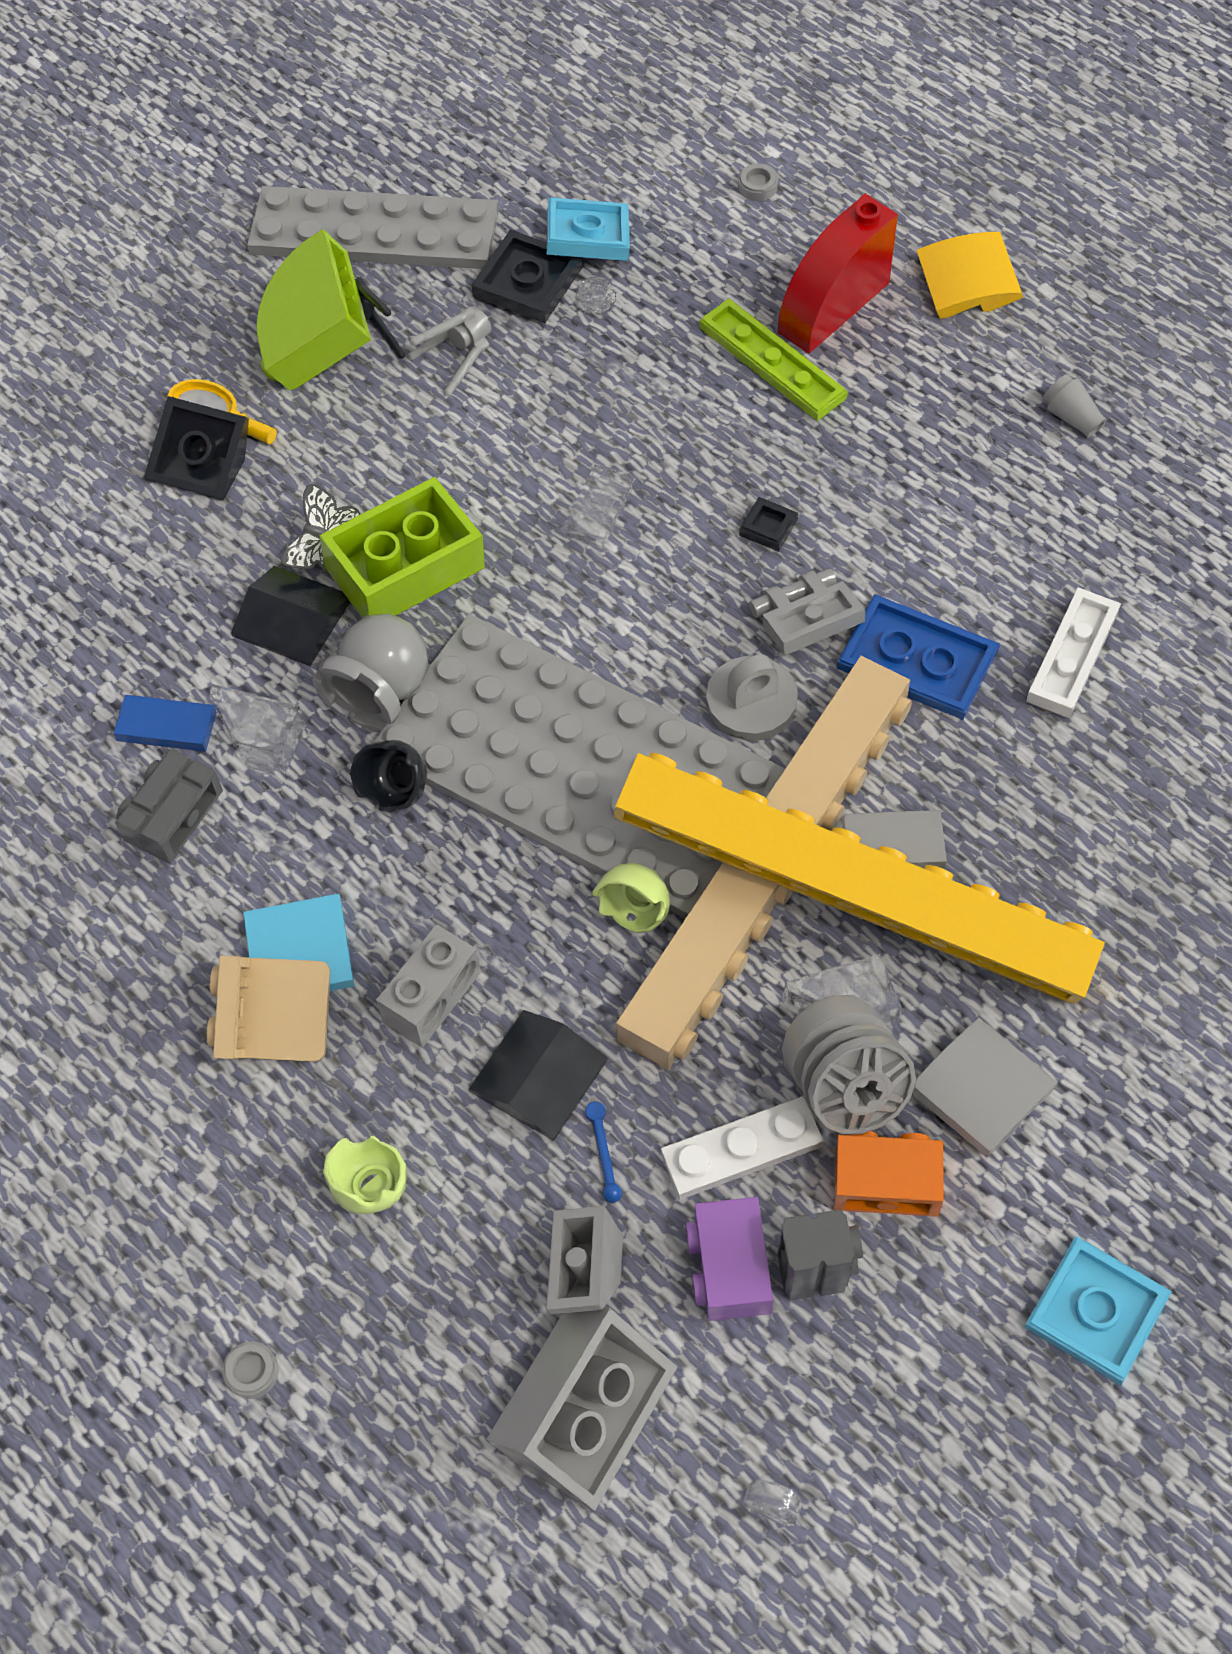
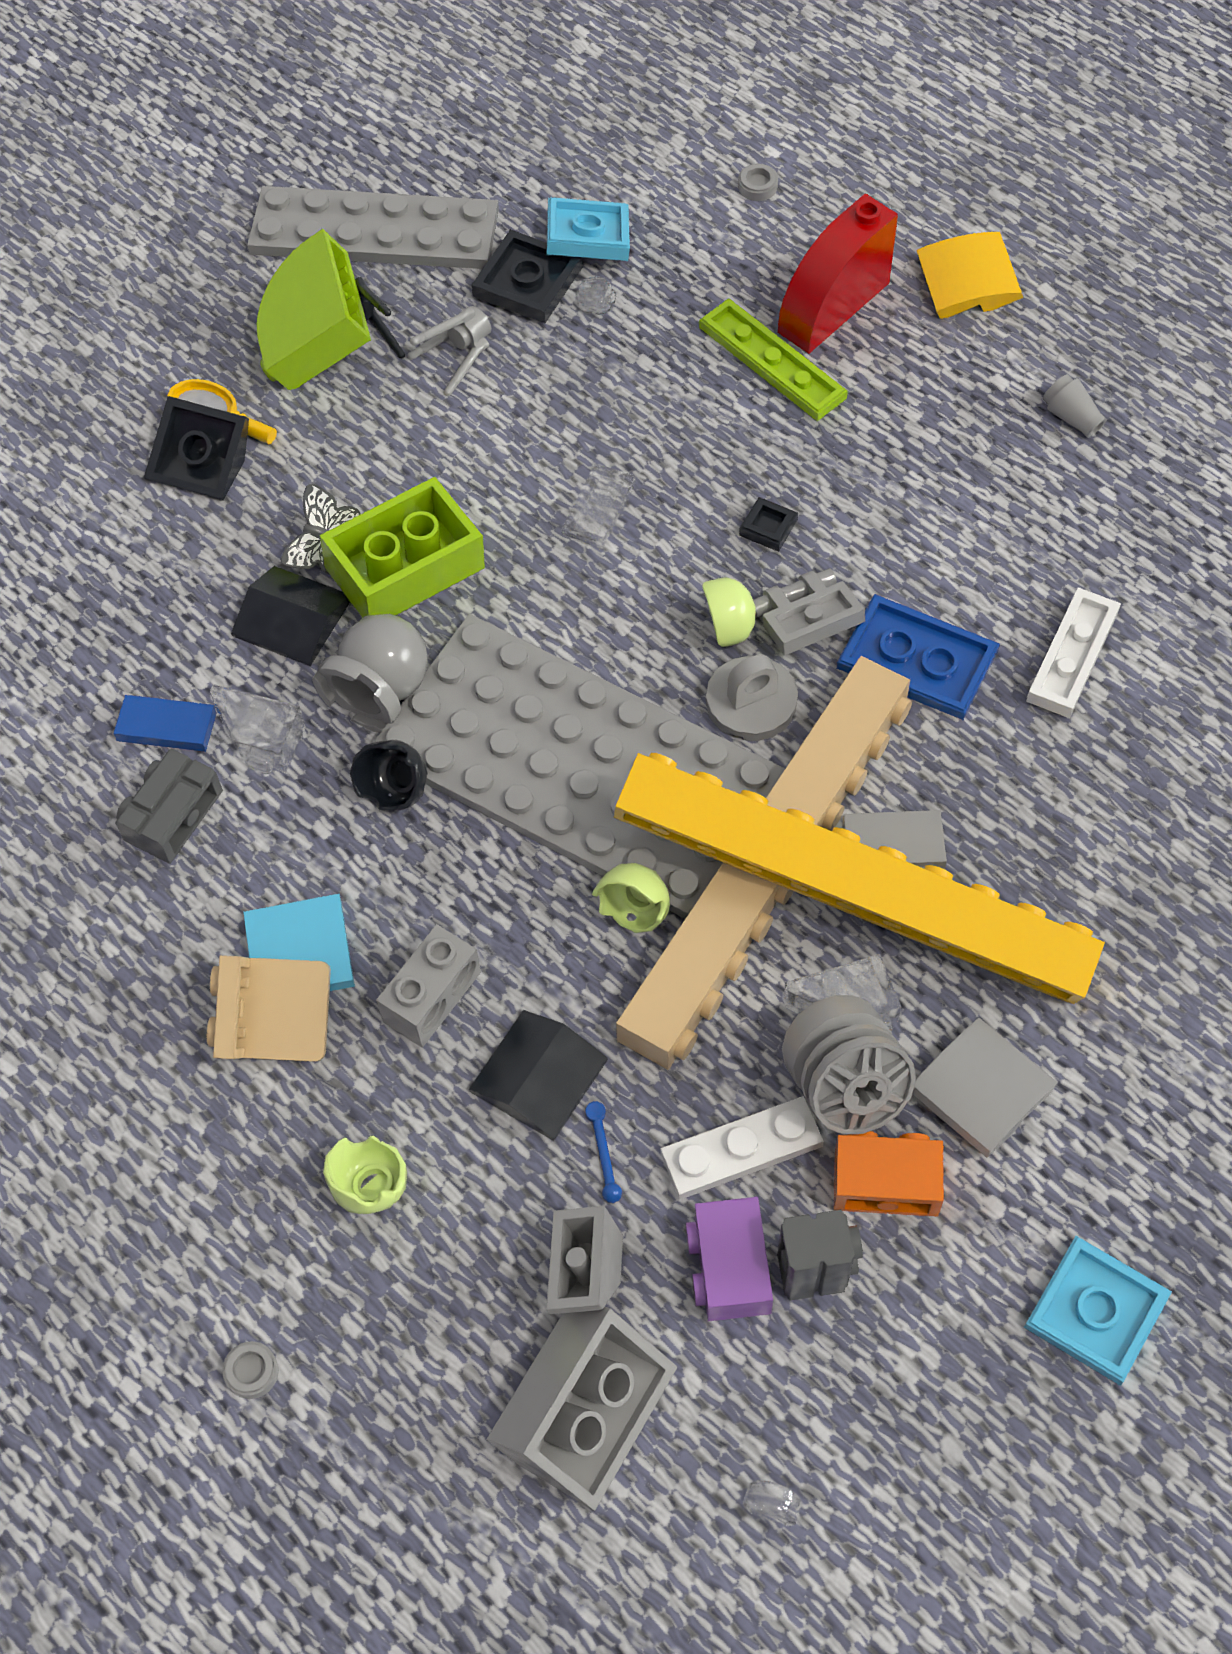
(730, 610): none -> yellowish green hair

